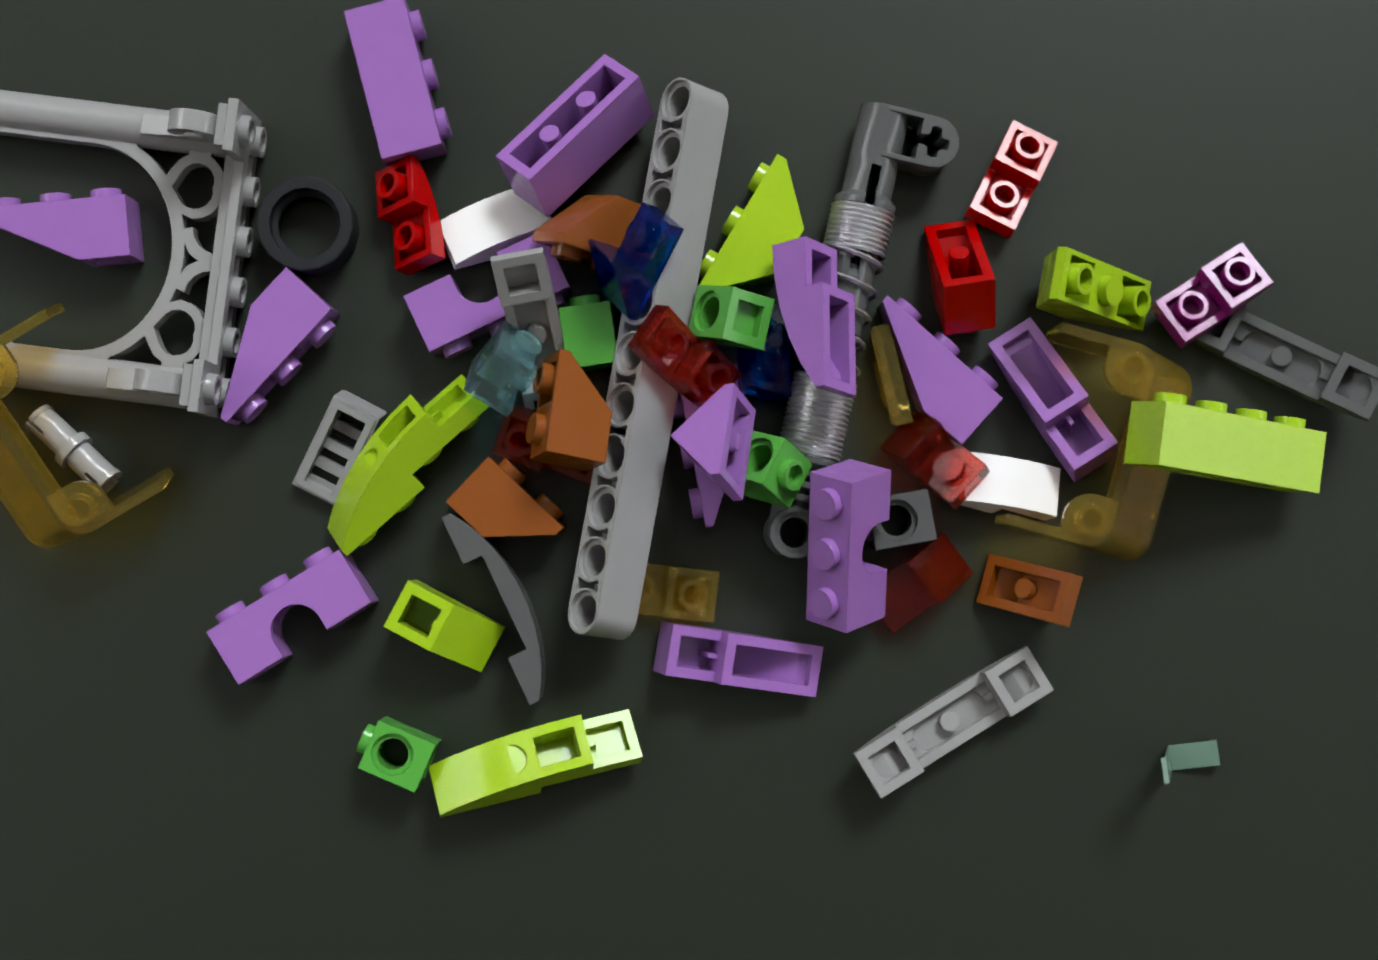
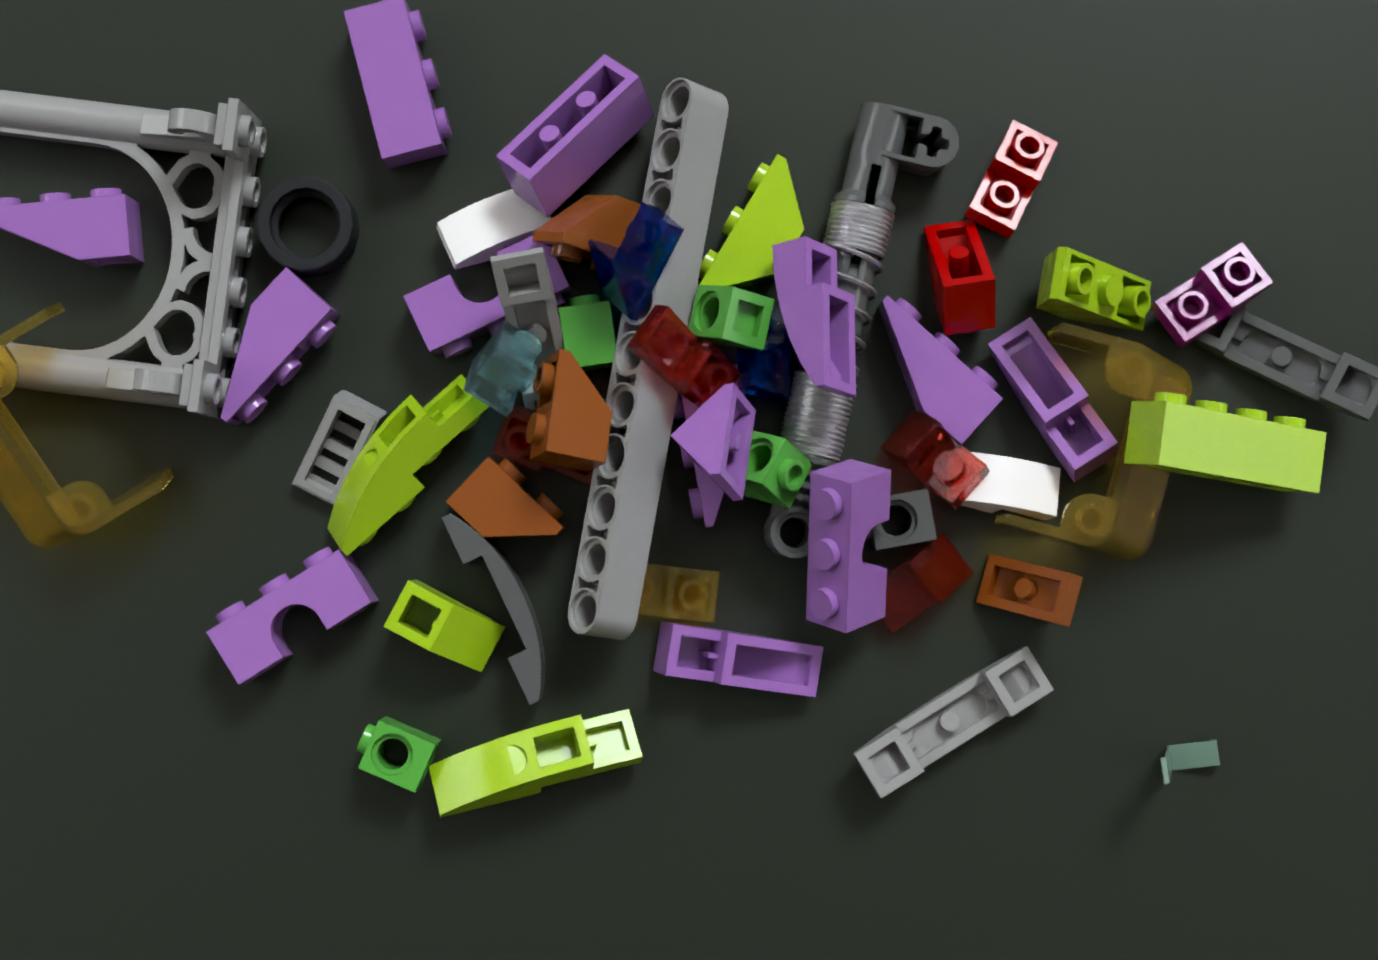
(72, 448): light grey pin -> none
(410, 207): red slope -> none
(889, 376): clear yellow tile -> none

